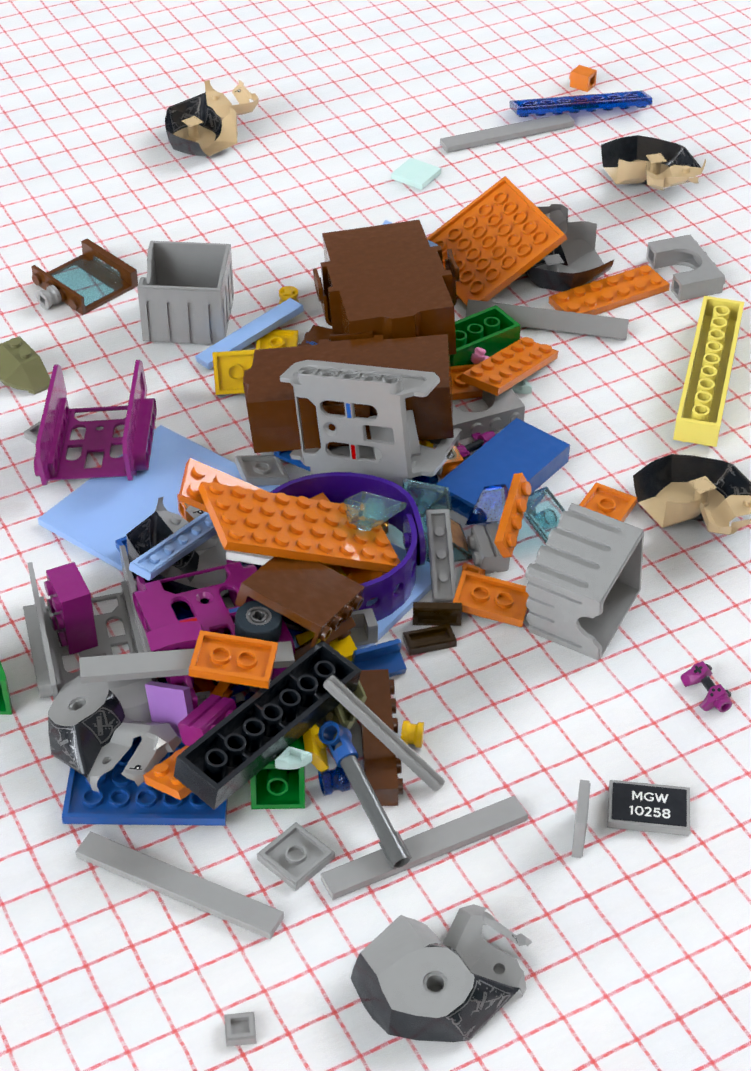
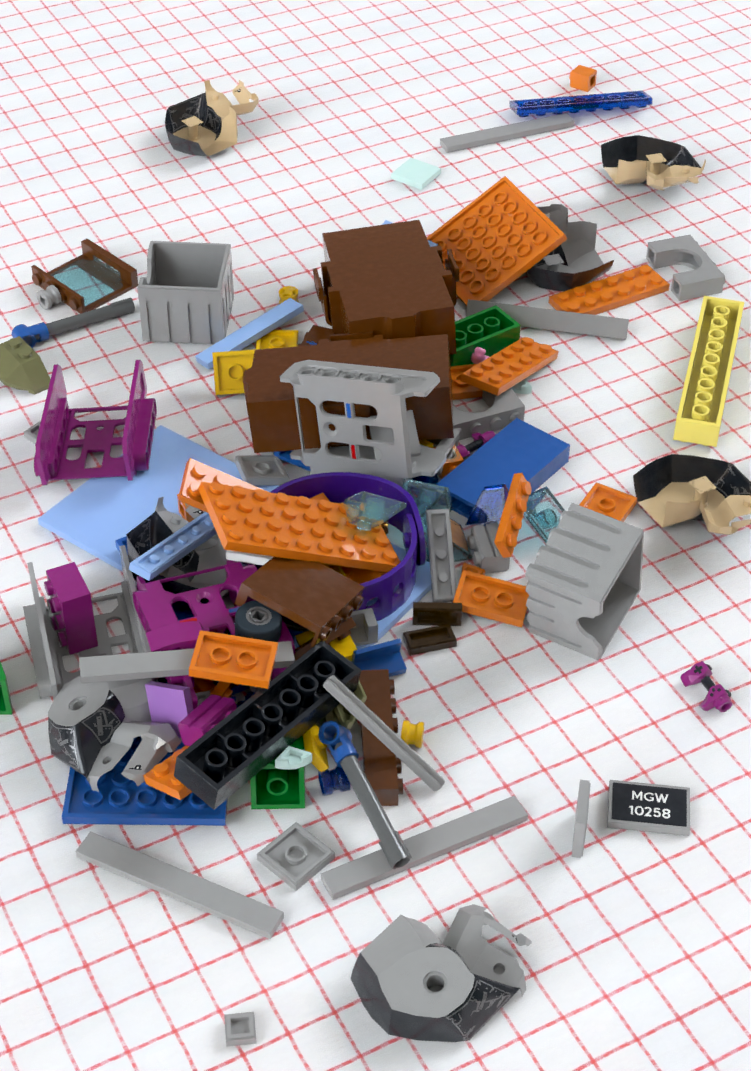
(42, 331): none -> dark grey piece

